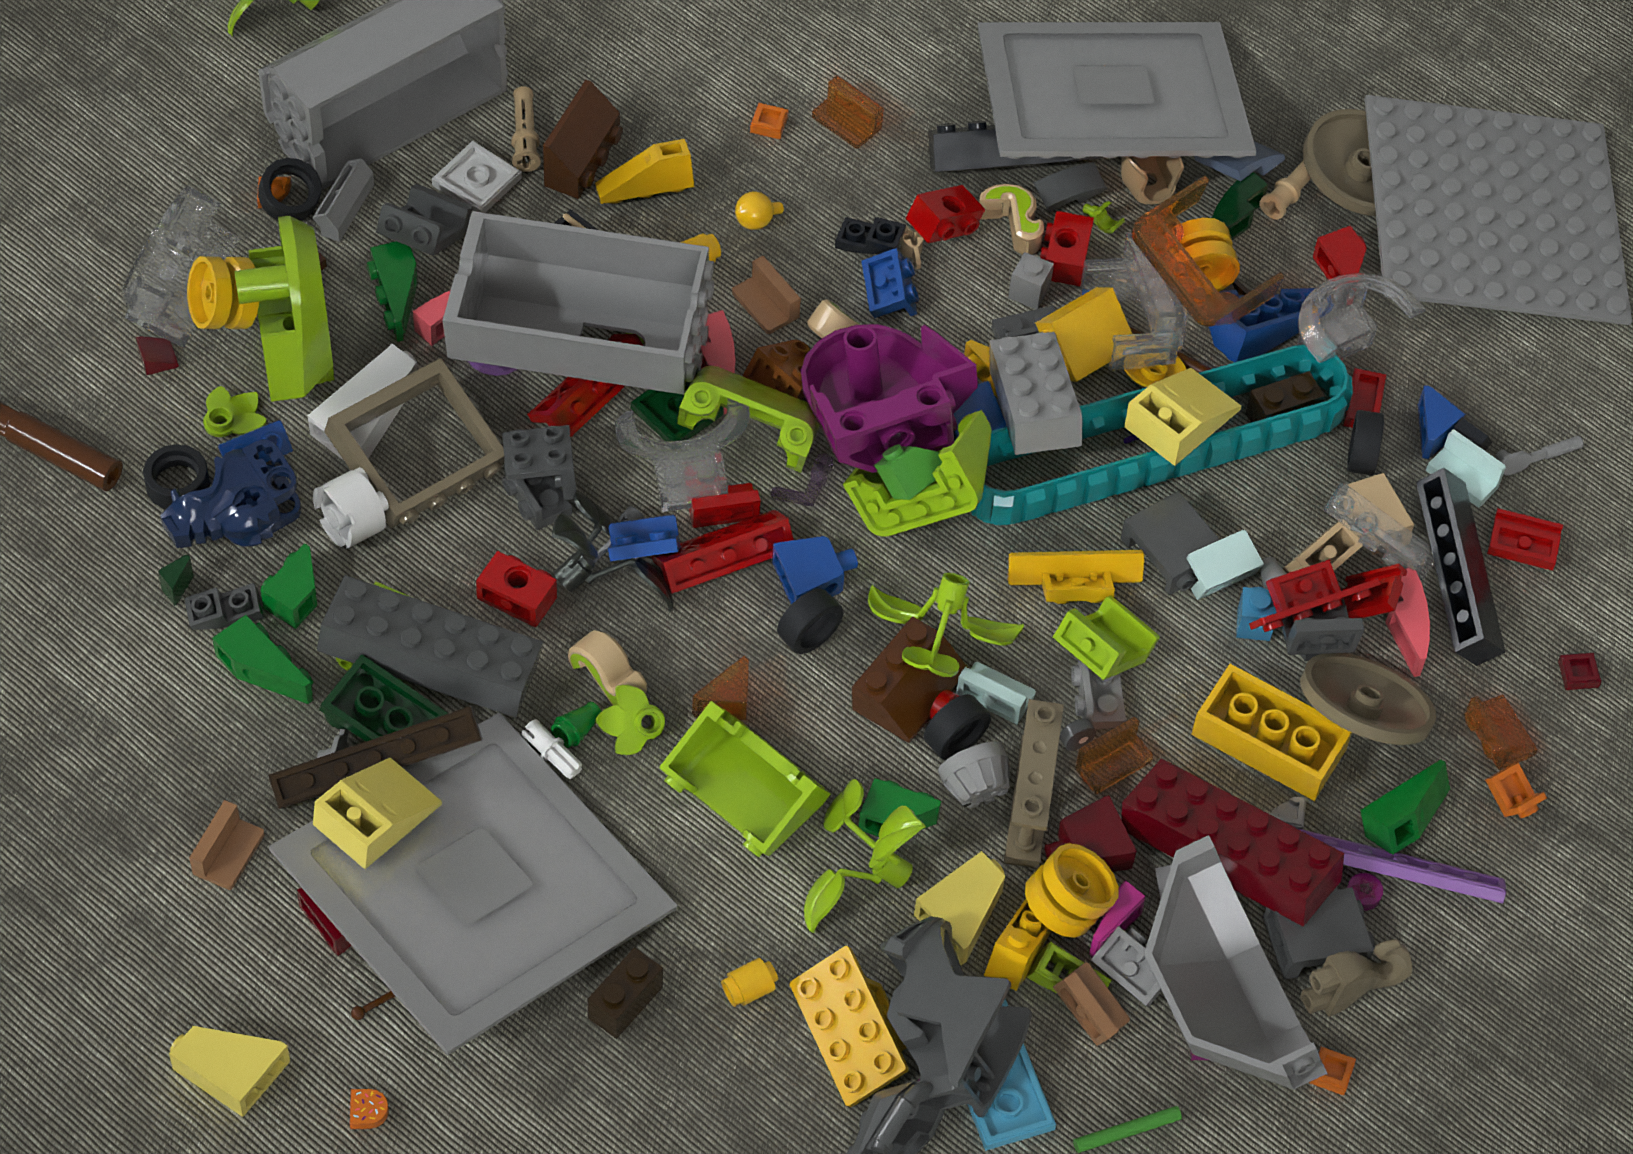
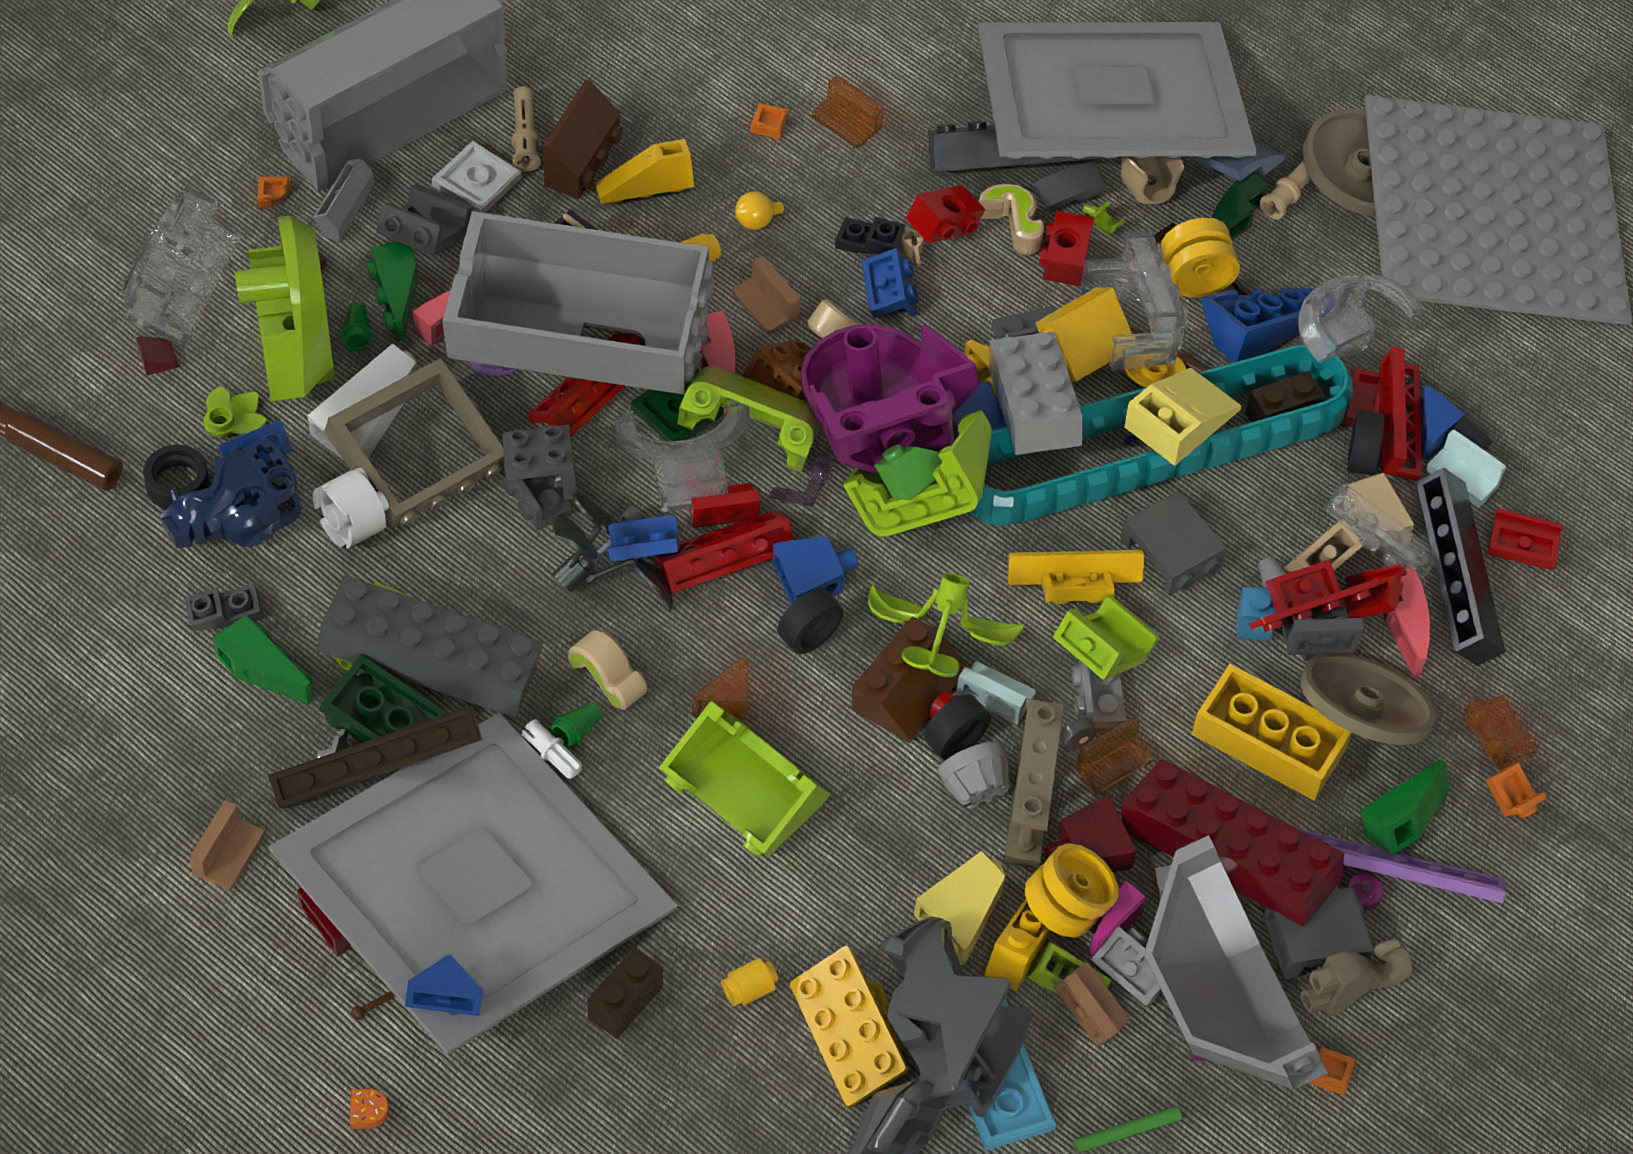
(176, 578): dark green slope -> none
(214, 294): yellow wheel -> none
(229, 1064): light yellow slope -> none
(292, 589): green slope -> none
(294, 167): black tyre -> none
(356, 330): none -> green cone
(373, 810): light yellow slope -> none
(445, 988): none -> blue slope
(526, 603): red brick -> none
(626, 720): lime plate -> none
(885, 864): lime plant -> none
(888, 796): green slope -> none
(1030, 280): light grey brick -> none
(1159, 239): clear orange windscreen -> none
(1224, 563): light aqua panel -> none
(1292, 812): light grey tile -> none
(1340, 252): red slope -> none
(1396, 422): none -> red fence
(1520, 460): light grey piece -> none
(1579, 671): dark red tile -> none

